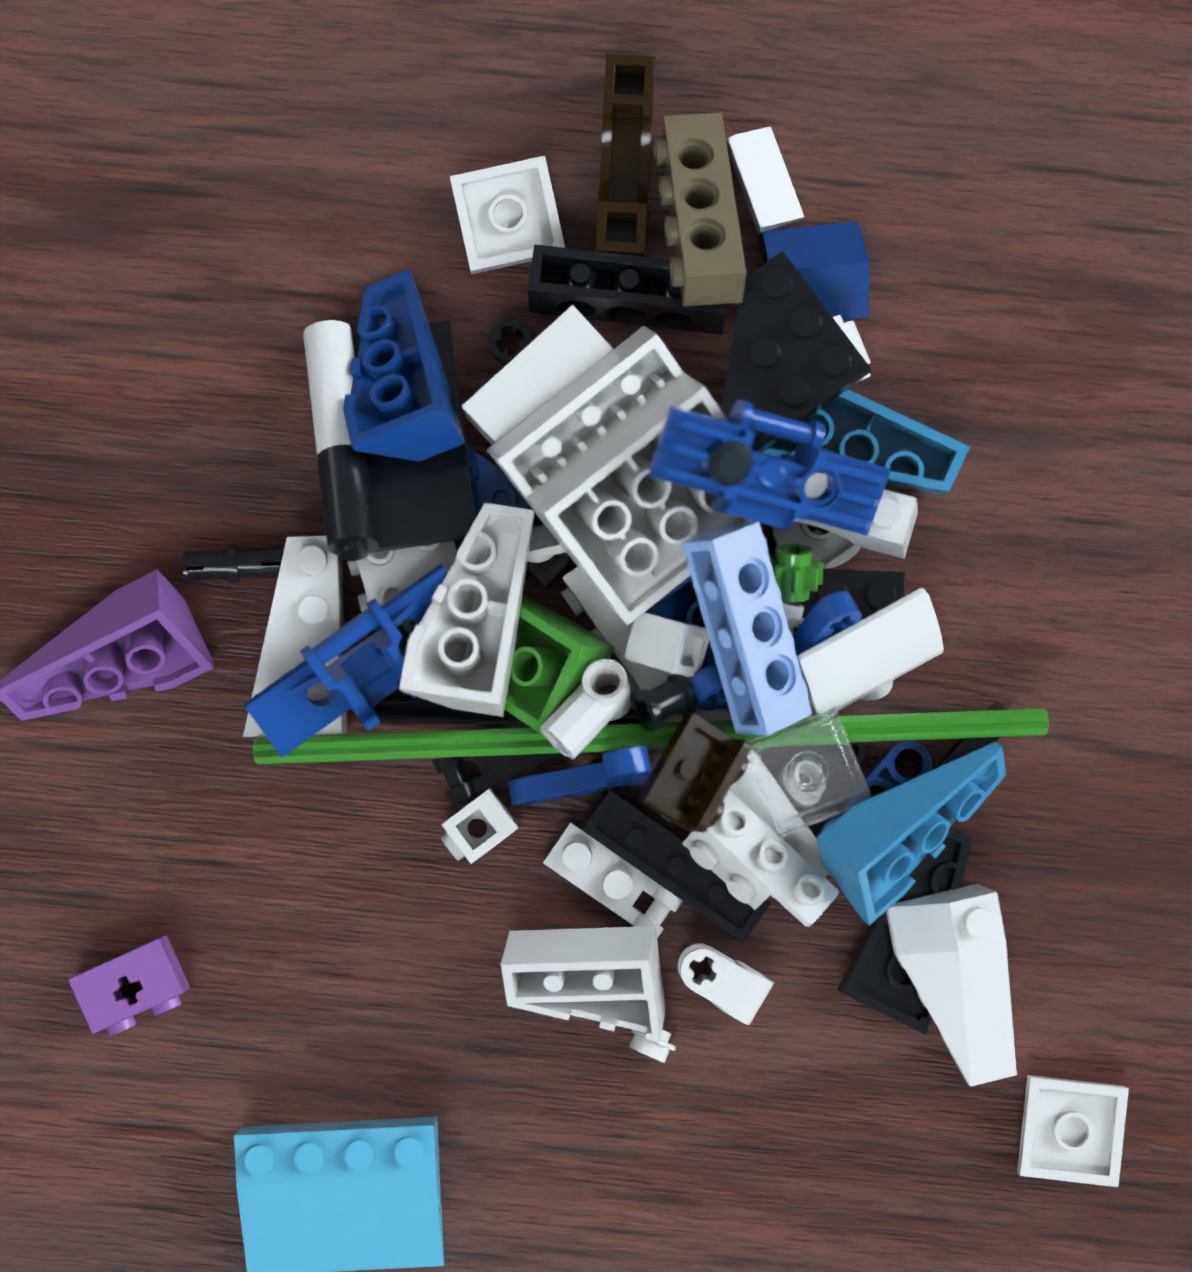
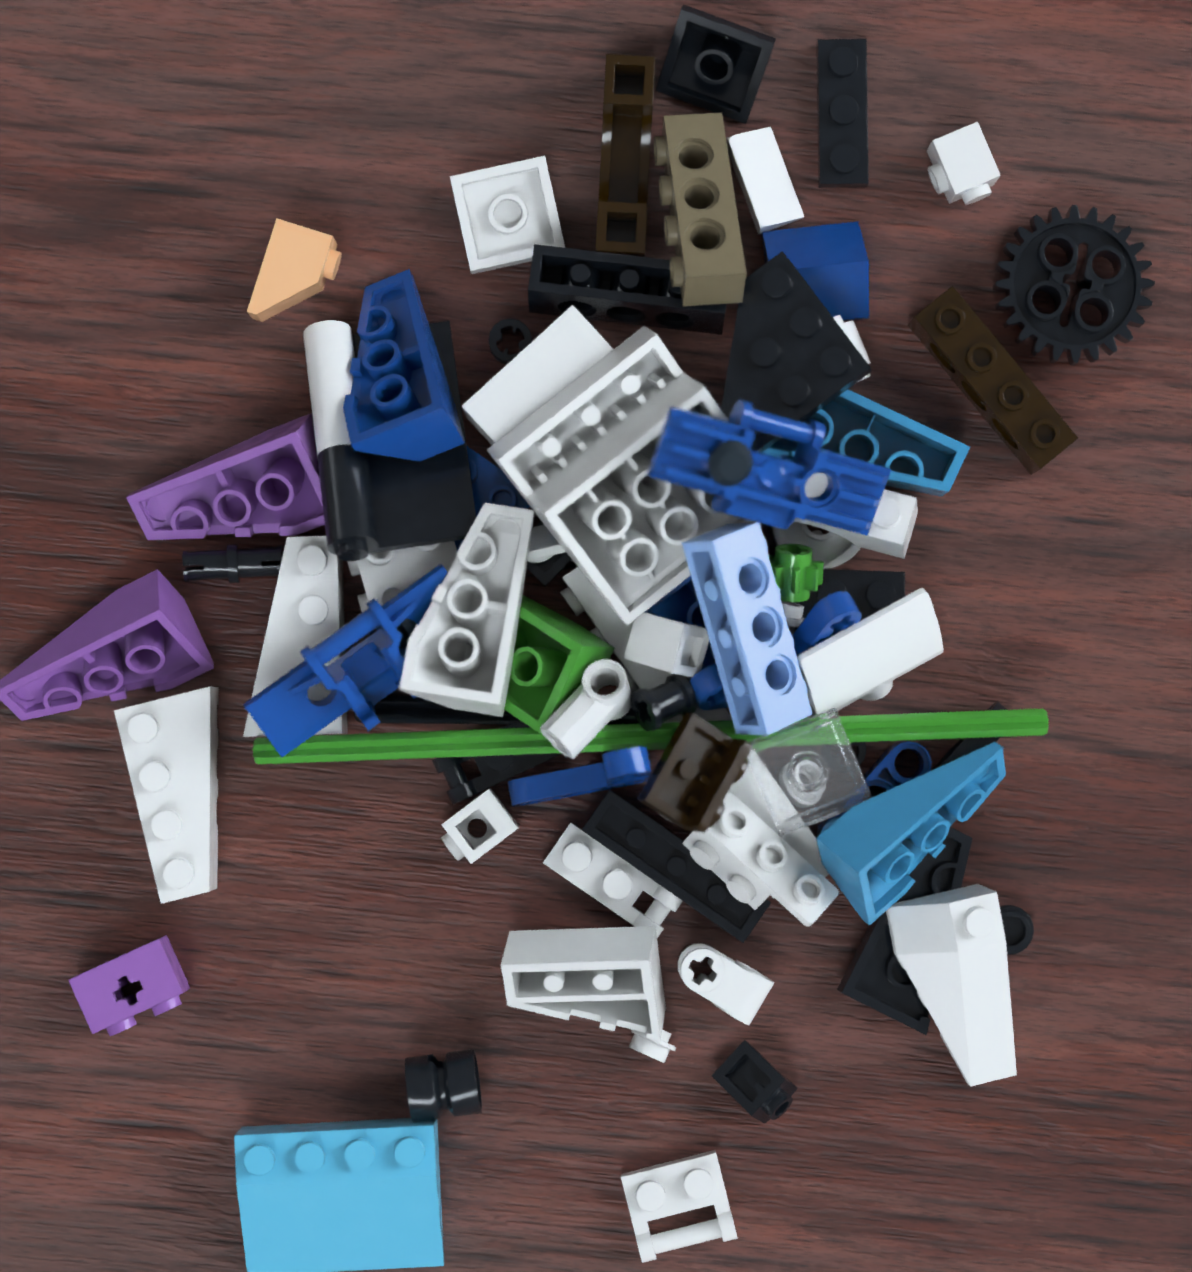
(175, 784): none -> white wedge
(242, 491): none -> medium lavender wedge
(292, 269): none -> light nougat slope
(443, 1085): none -> black wheel
(676, 1189): none -> white plate
(715, 64): none -> black slope
(755, 1083): none -> black bracket
(842, 113): none -> black plate
(962, 165): none -> white brick
(992, 380): none -> dark brown brick
(1017, 928): none -> black plate
(1072, 1130): white plate -> none
(1114, 297): none -> black gear

